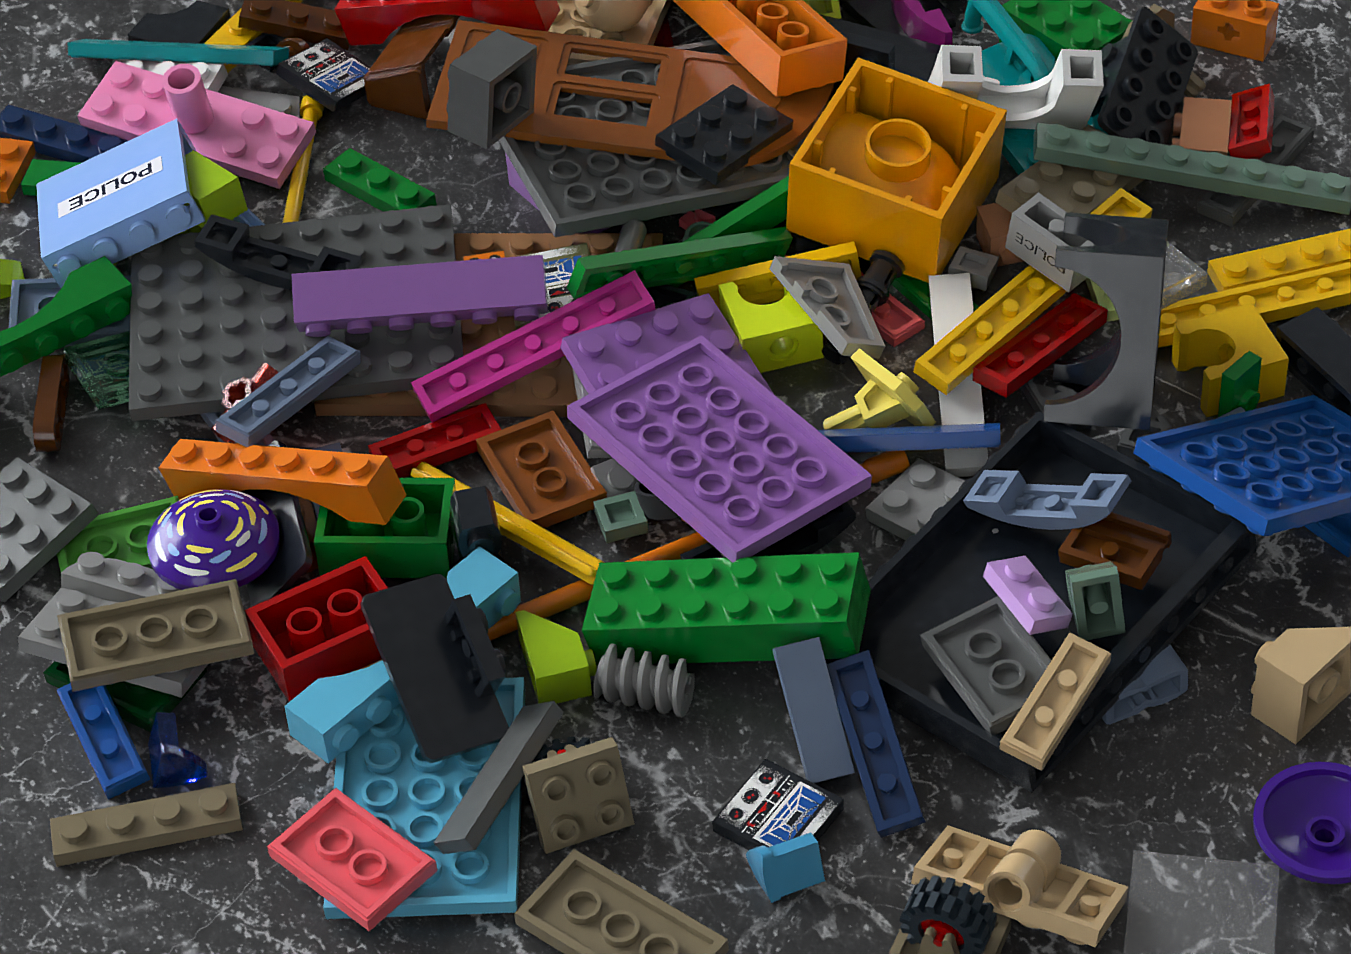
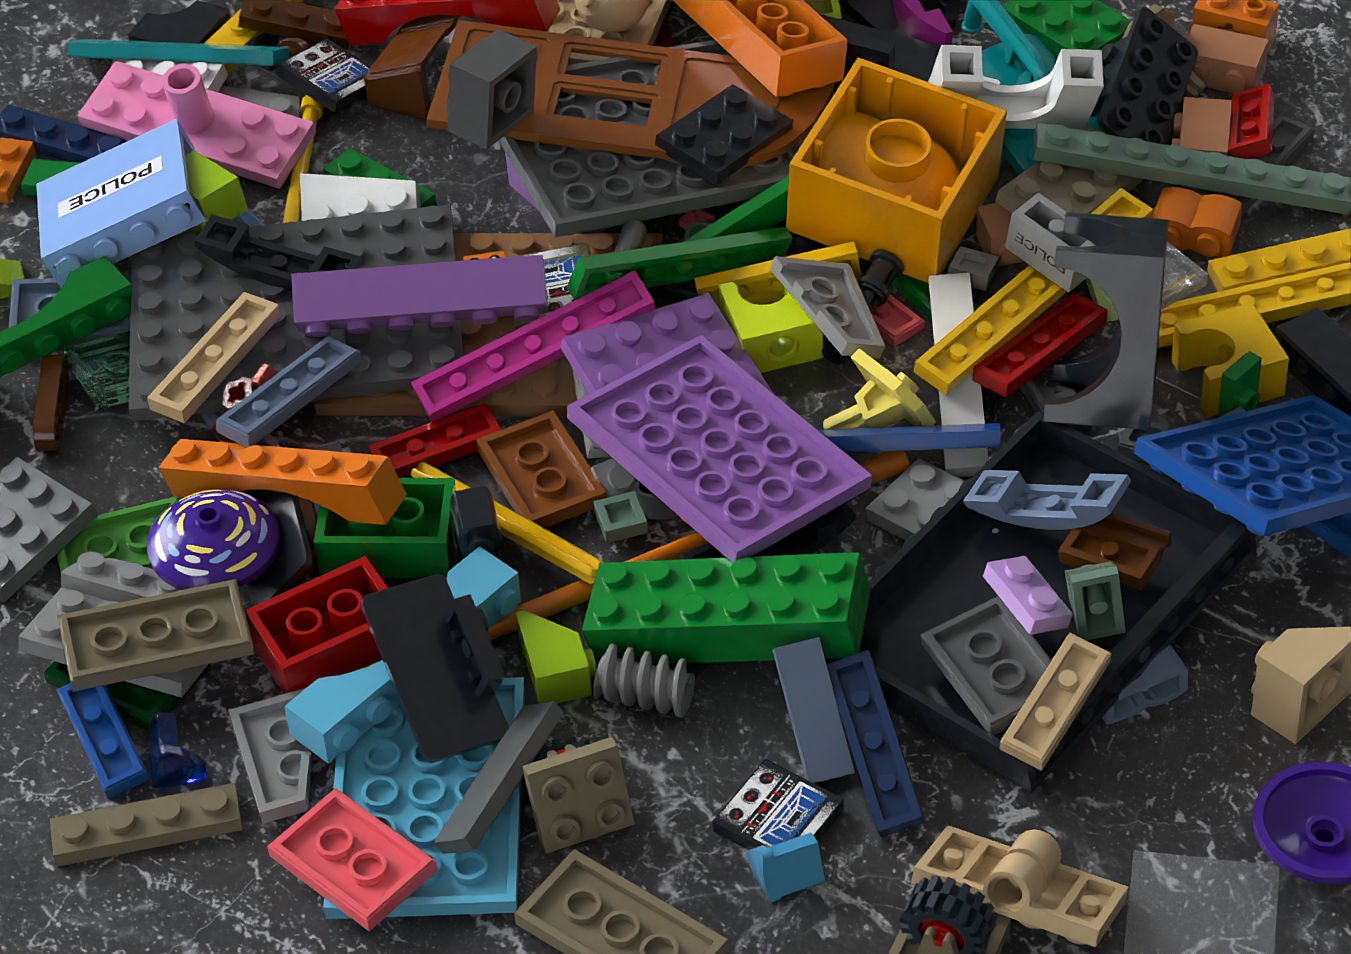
(213, 357): none -> tan plate
(273, 759): none -> light grey wing
(344, 195): none -> white wing
(1199, 222): none -> orange brick
(1228, 58): none -> nougat brick

